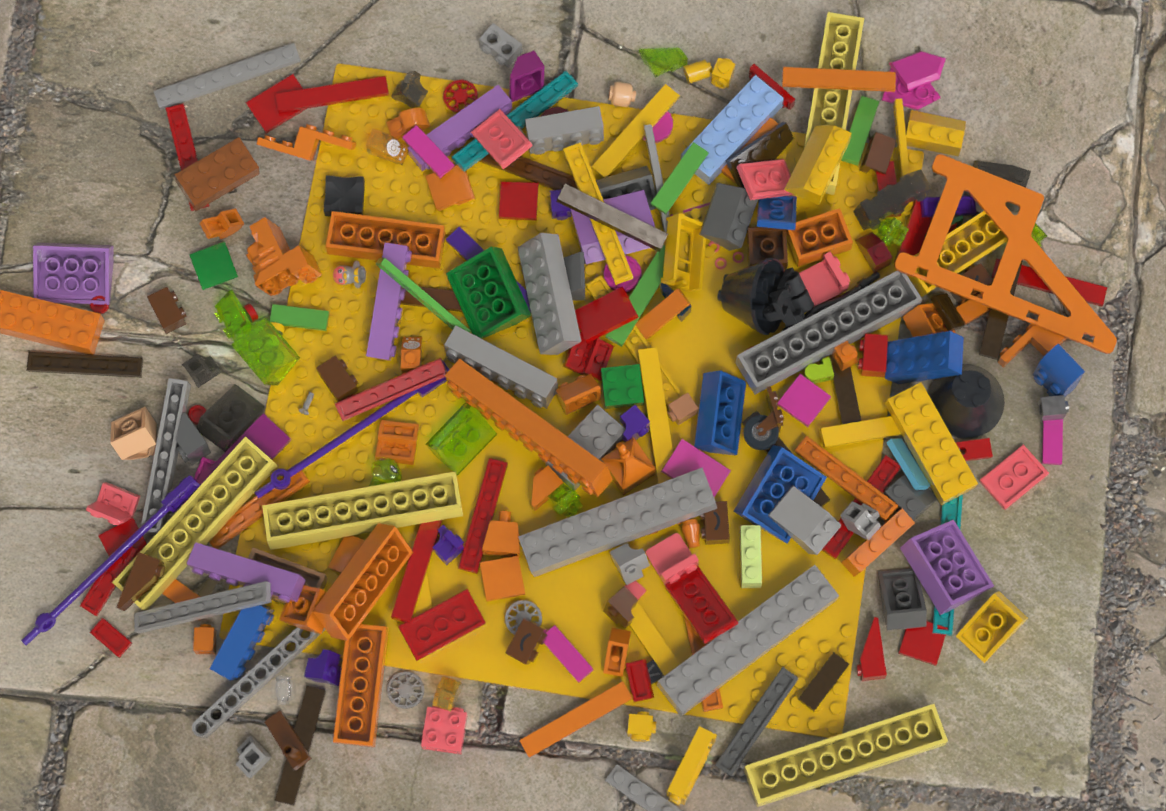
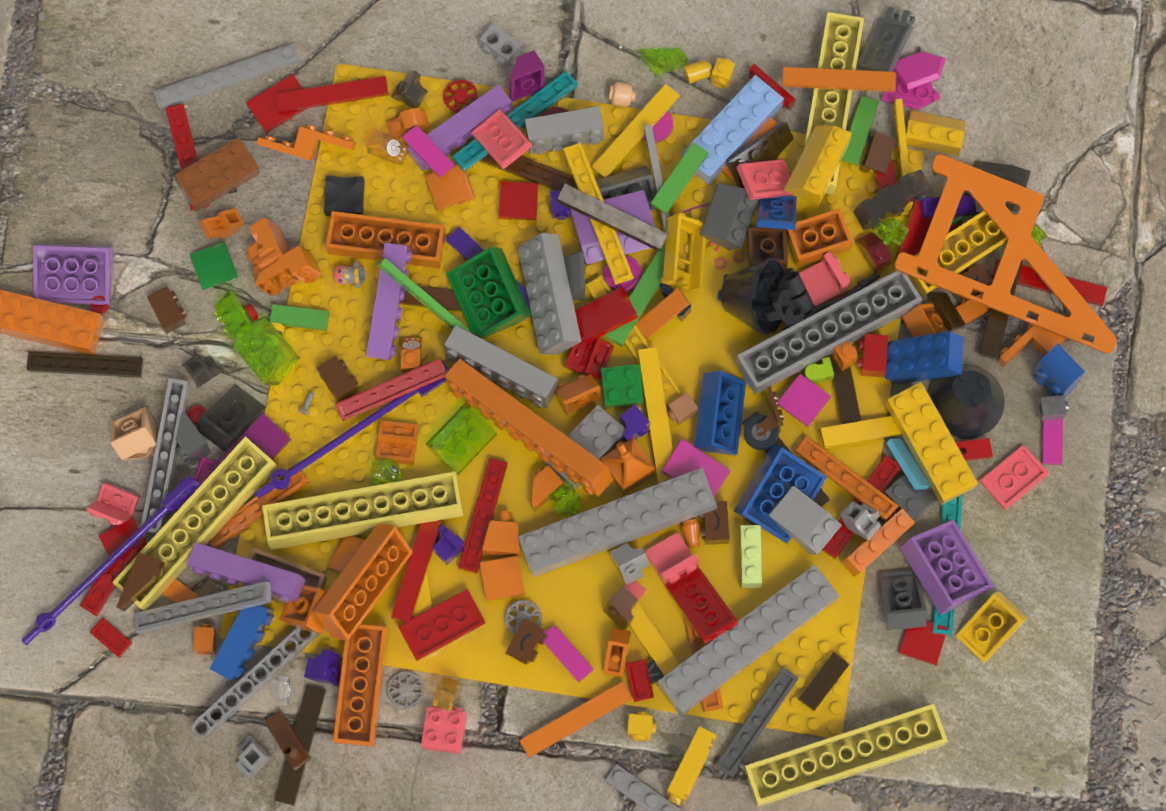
(872, 660): red slope -> none
(887, 41): none -> dark grey tile

